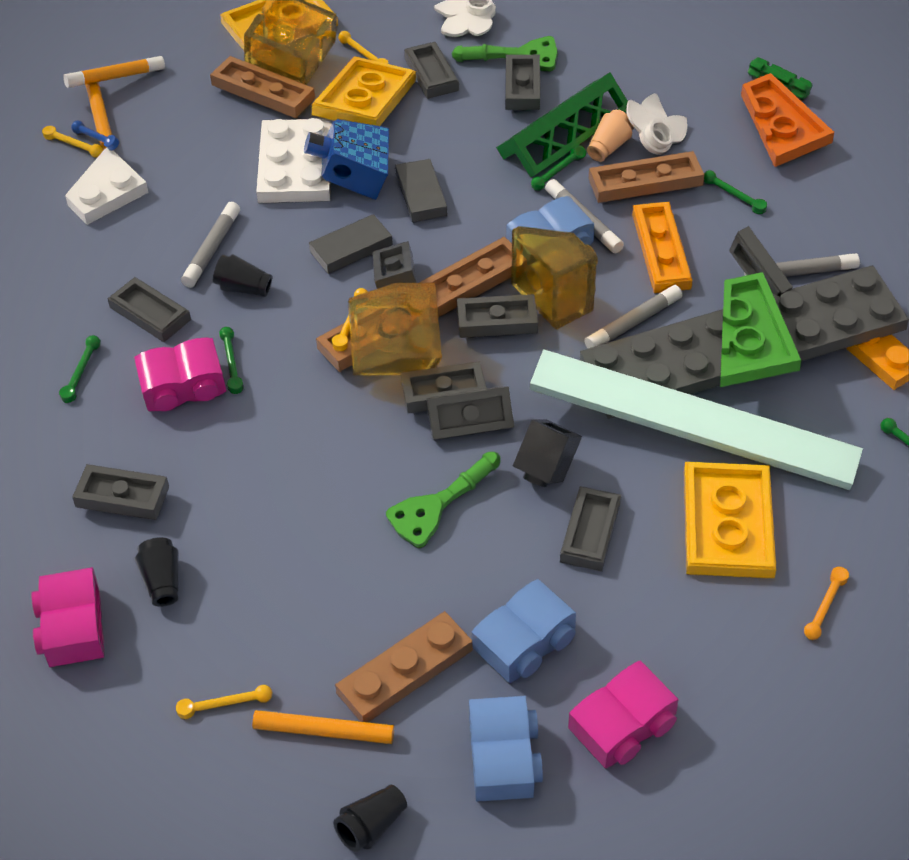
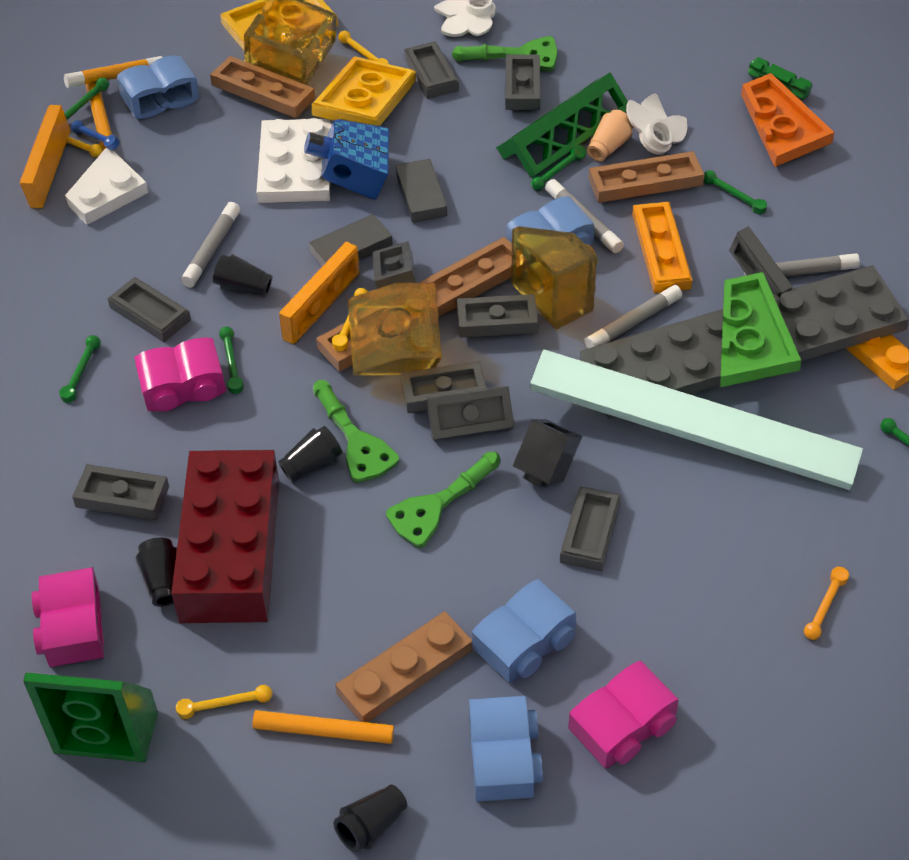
(45, 156): none -> light orange tile
(94, 716): none -> green slope
(102, 84): none -> green hinge
(158, 86): none -> medium blue brick
(226, 537): none -> dark red brick
(311, 454): none -> black cone
(319, 293): none -> light orange tile
(356, 439): none -> bright green piece
(729, 520): yellow tile -> none

